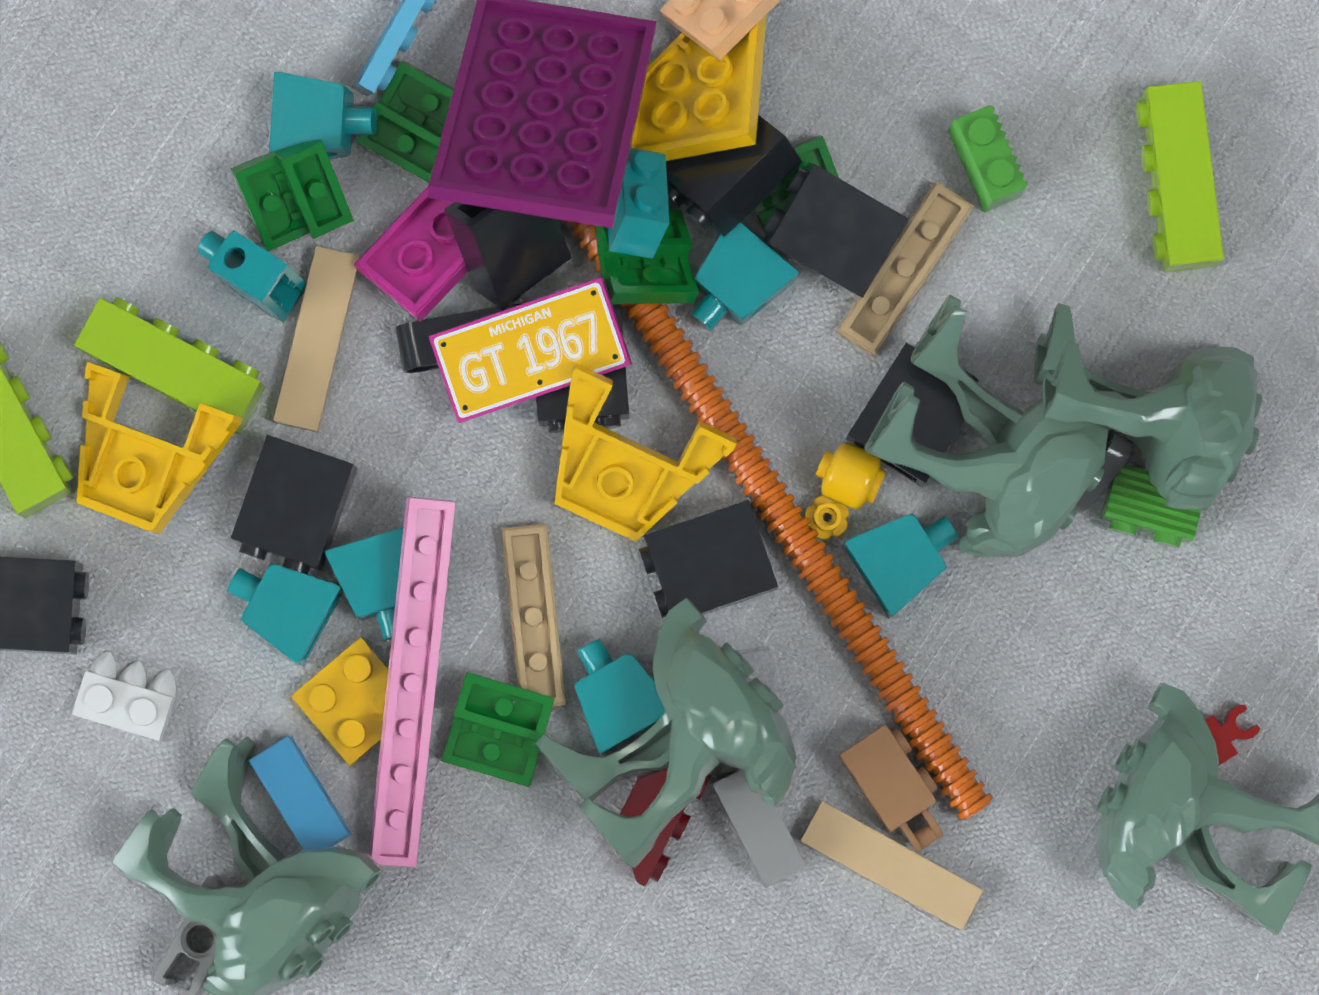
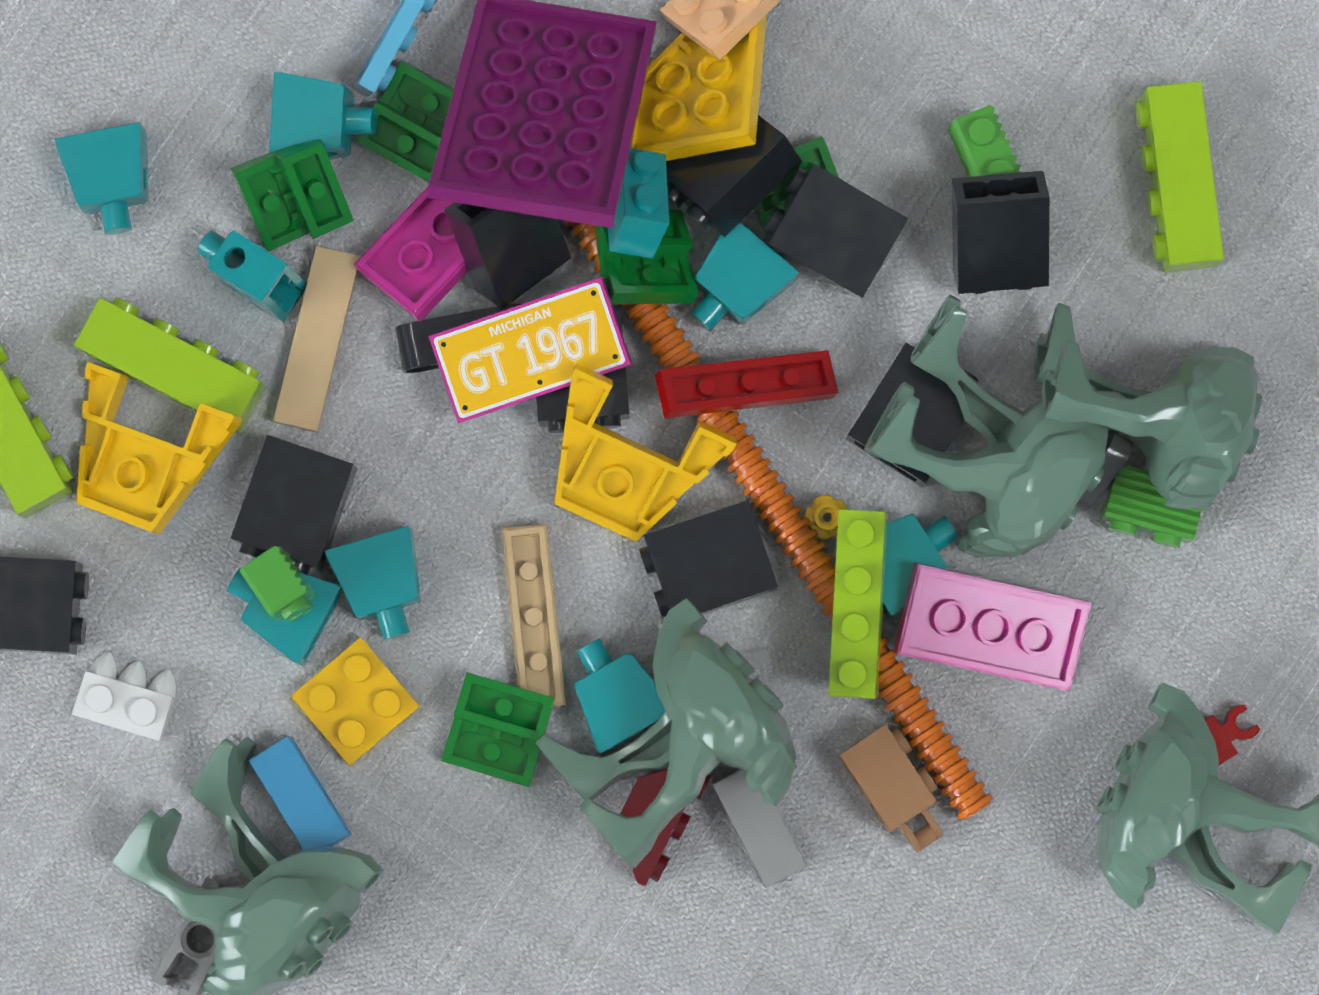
(108, 172): none -> teal torso
(279, 585): none -> bright green brick
(411, 681): bright pink plate -> none
(746, 384): none -> red plate
(850, 476): yellow head -> none
(858, 604): none -> lime brick
(891, 865): tan tile -> none
(905, 268): tan tile -> none
(992, 627): none -> tile
(1000, 232): none -> black brick

